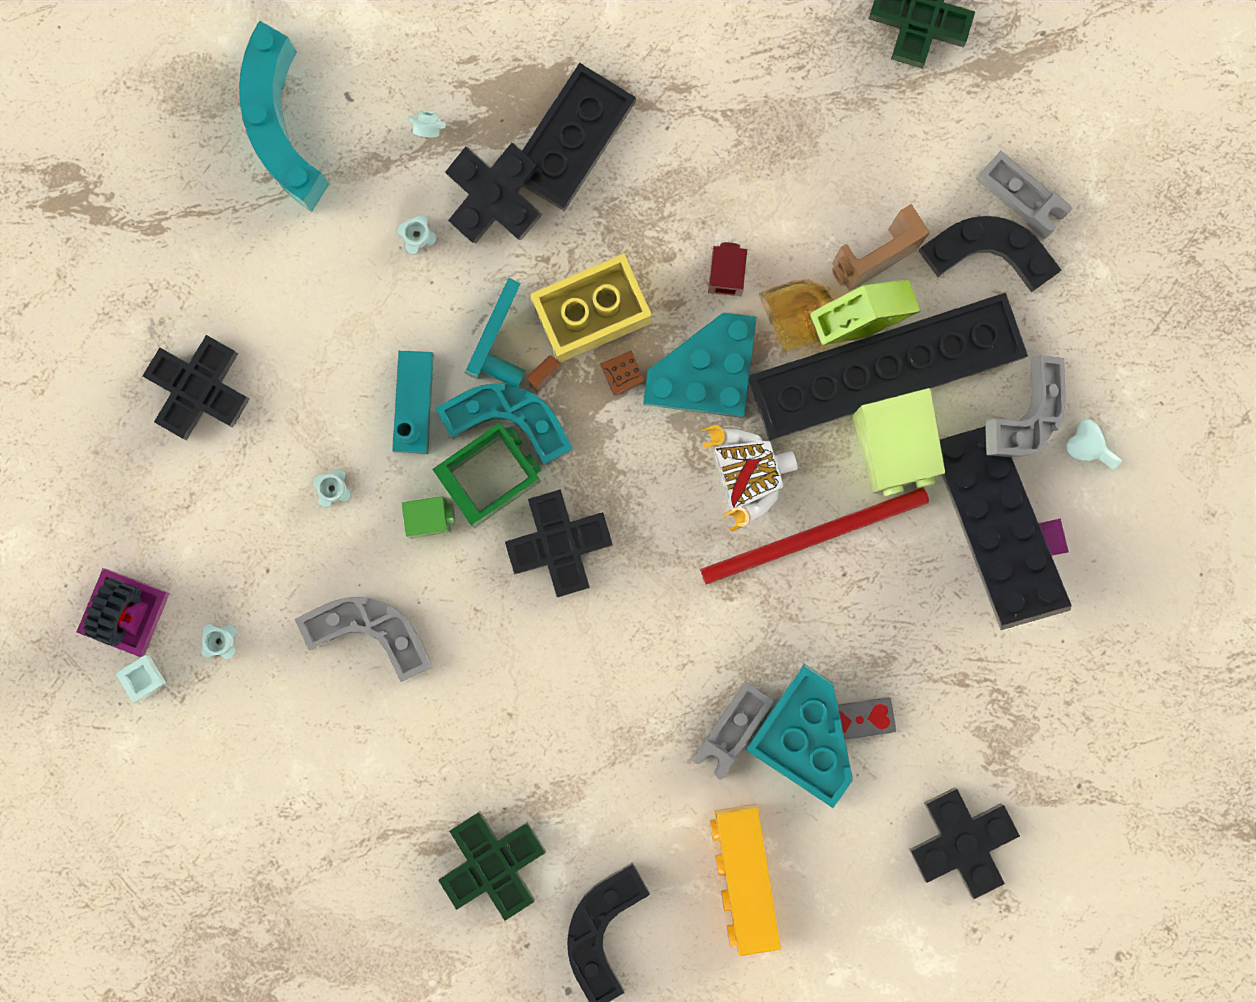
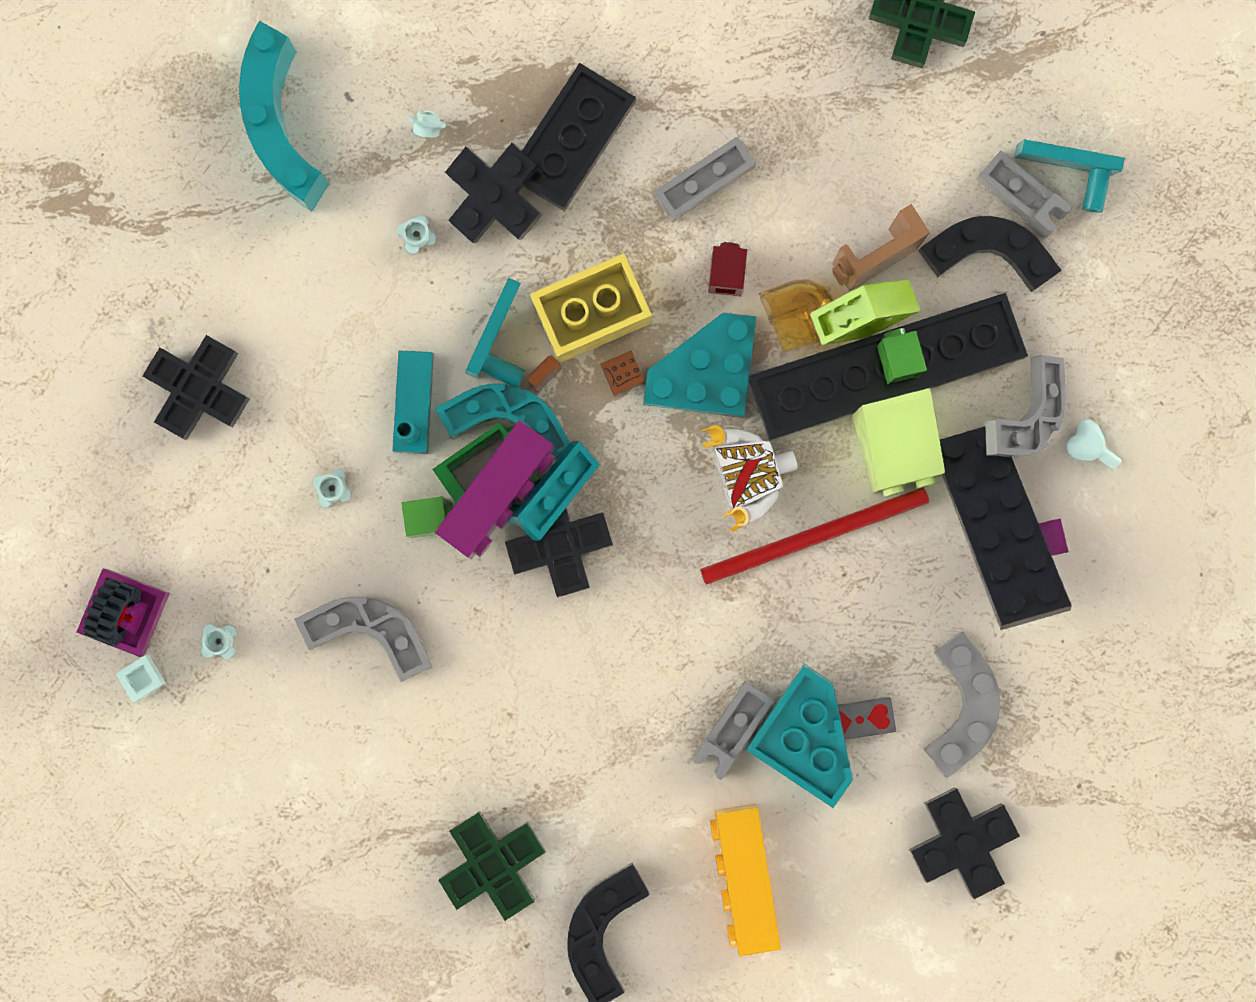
(495, 490): none -> magenta brick
(554, 491): none -> teal piece
(704, 179): none -> light grey plate
(901, 356): none -> bright green brick
(978, 710): none -> light grey plate
(1098, 165): none -> teal piece

